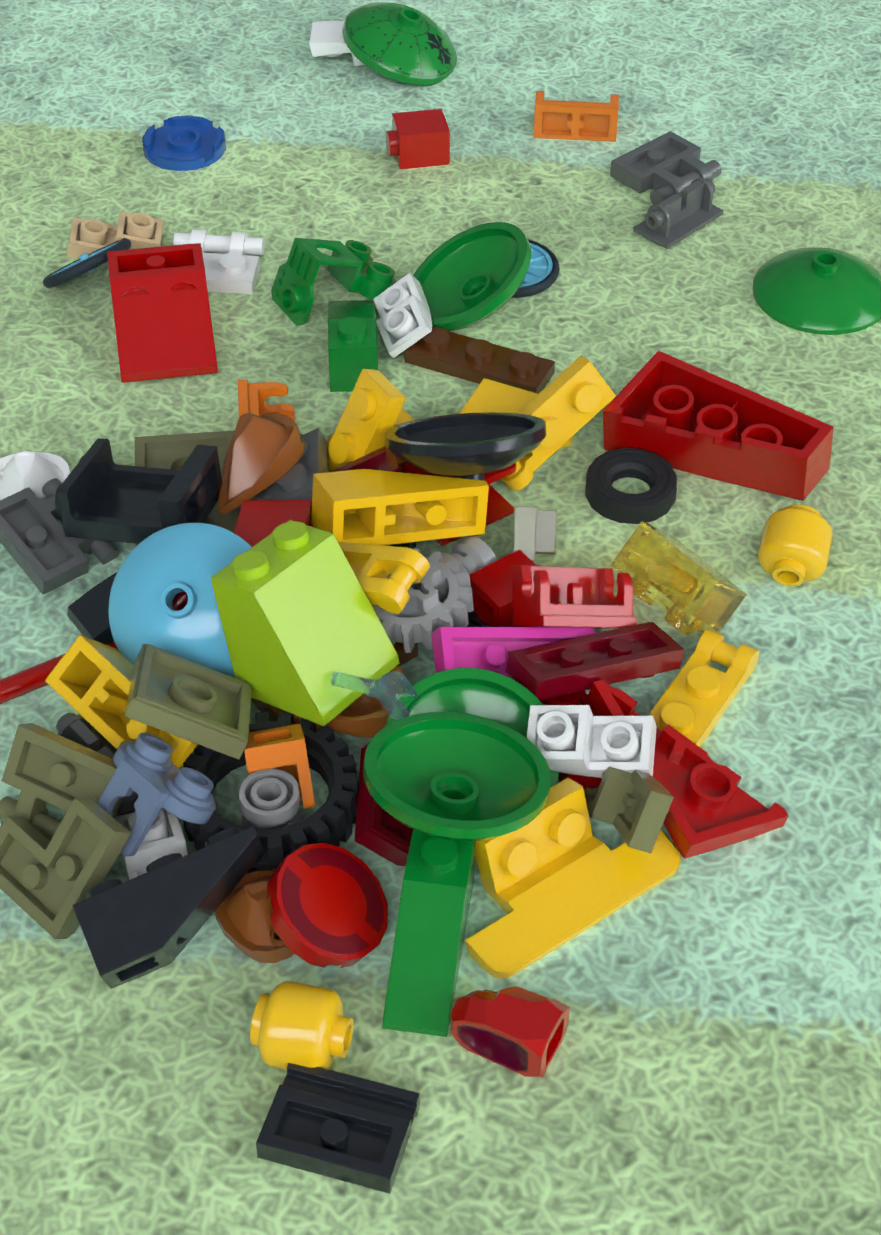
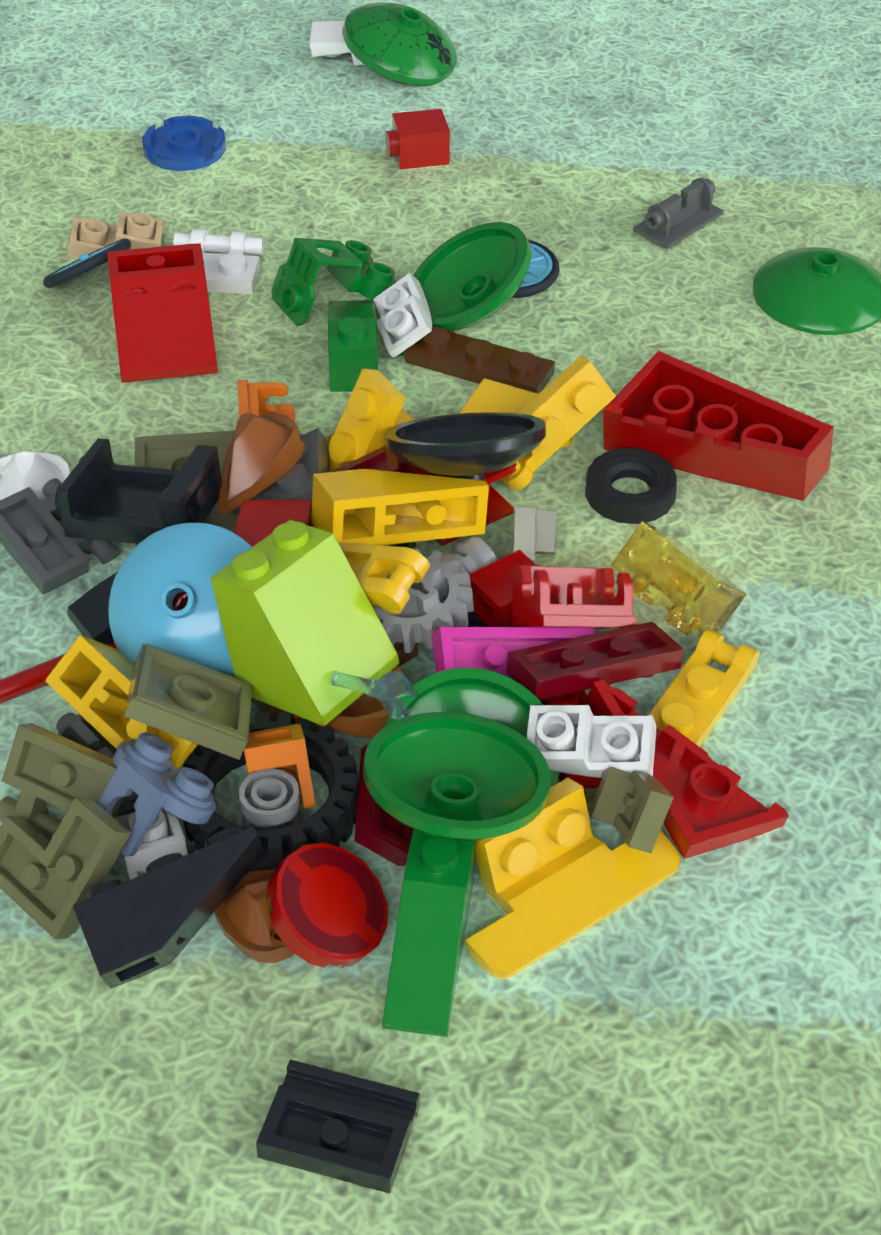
(300, 1026): yellow head -> none
(511, 1028): red rock -> none
(576, 119): orange hinge -> none
(658, 164): dark grey plate -> none
(795, 543): yellow head -> none

